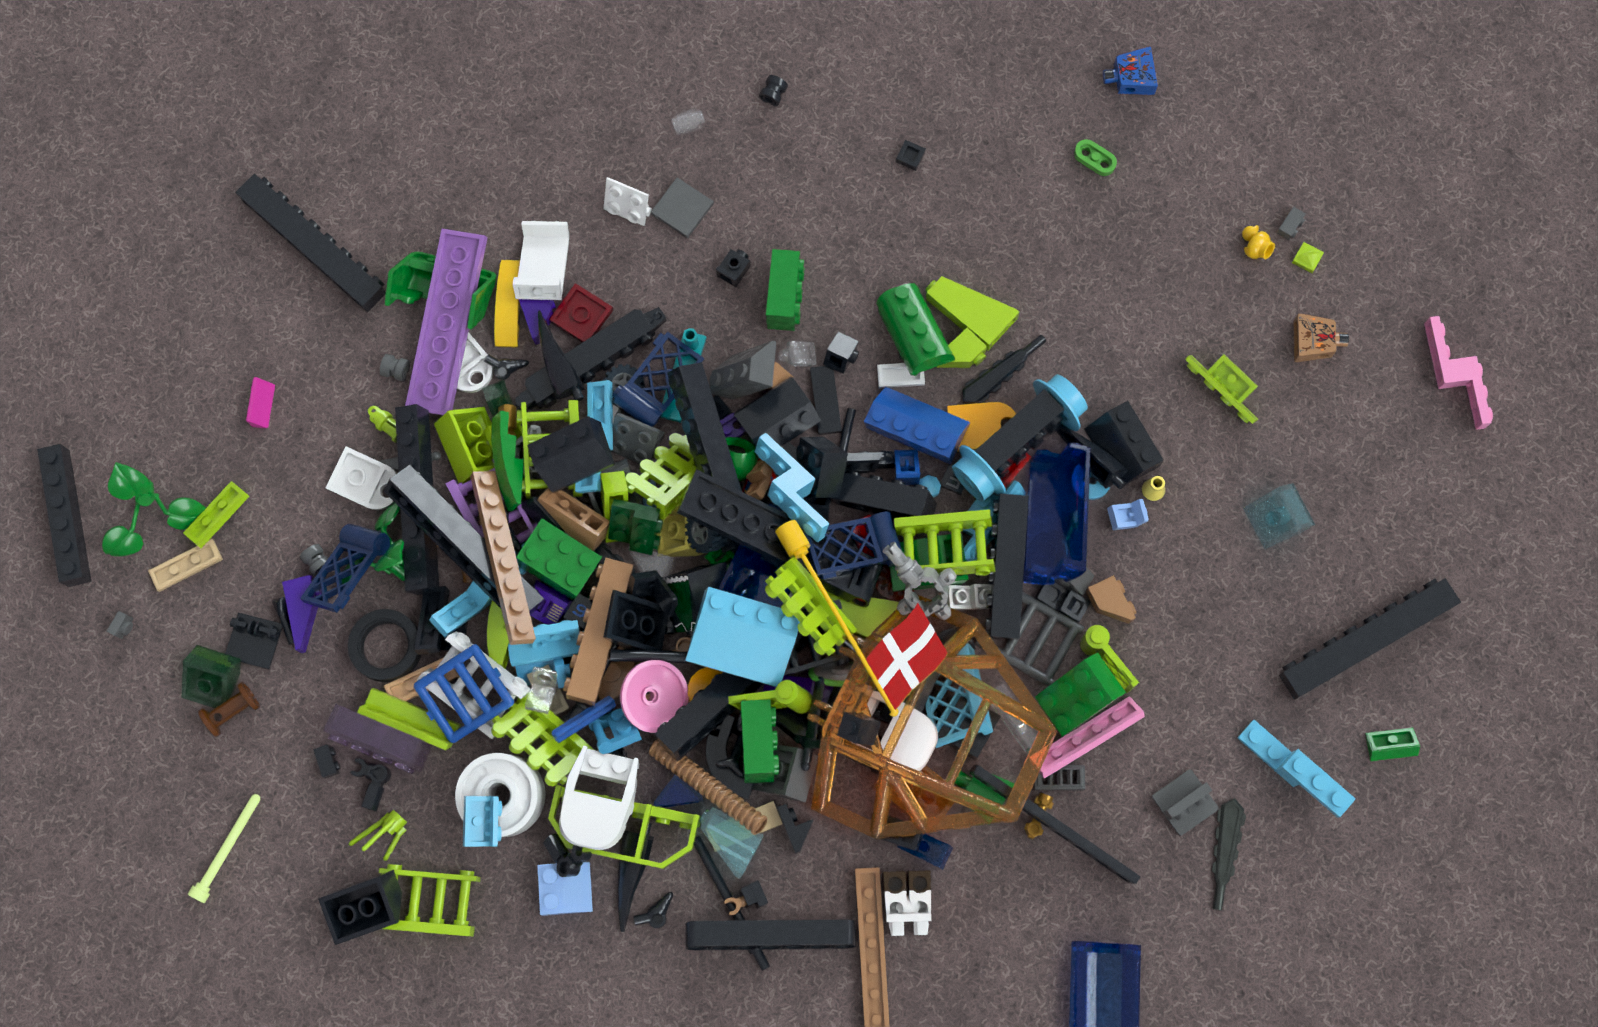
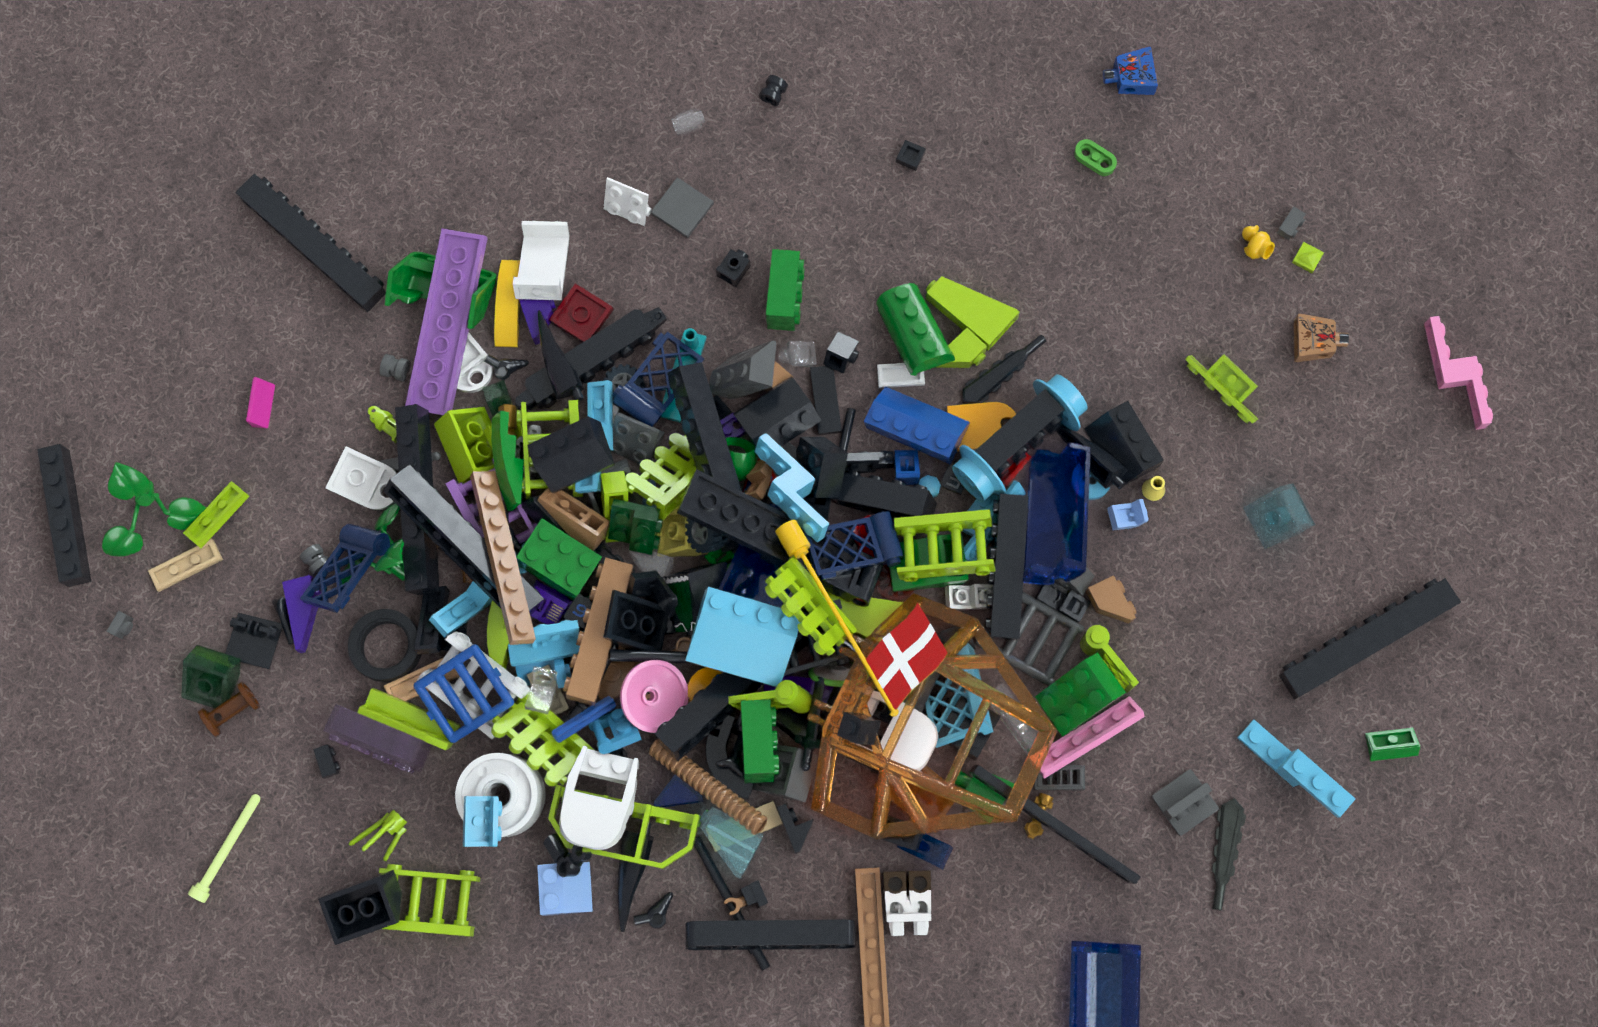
(379, 775): black bar -> none
(912, 575): light grey piece -> none

